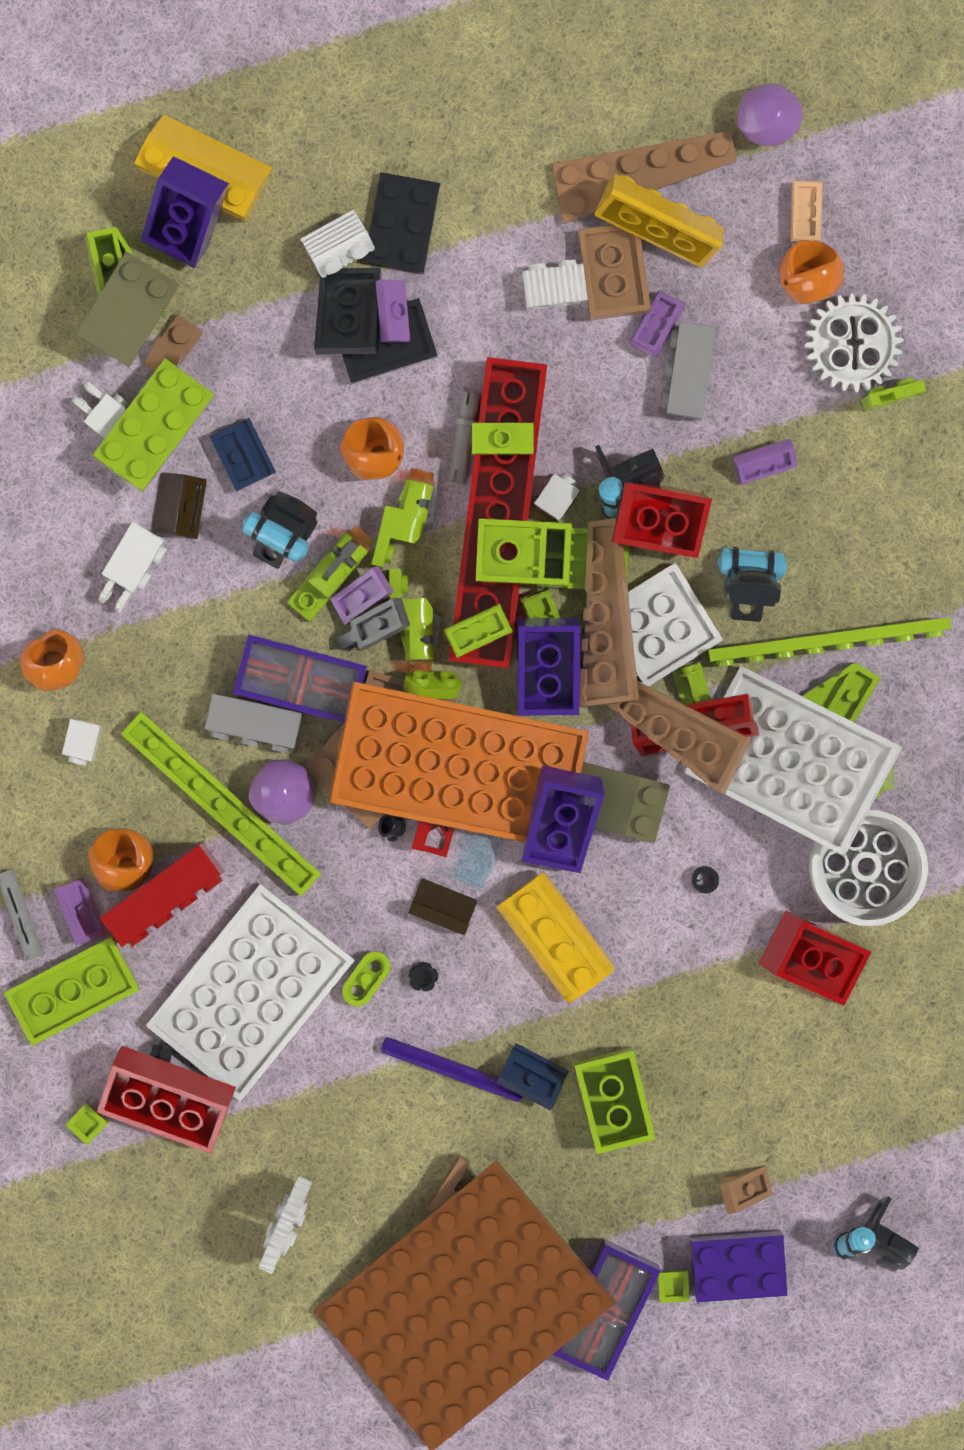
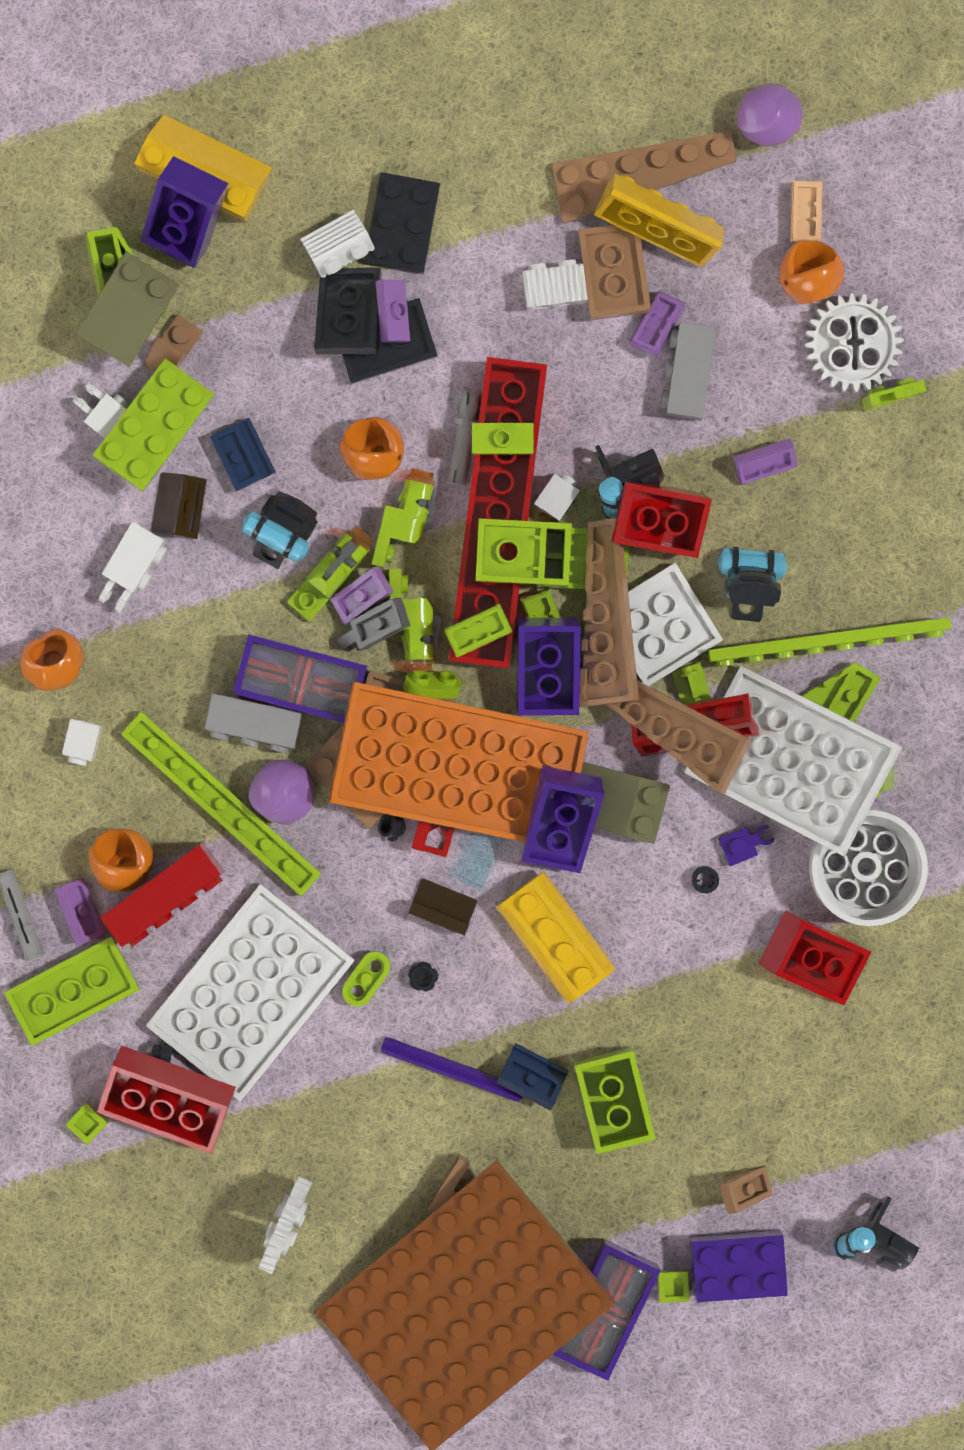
(741, 845): none -> dark purple plate

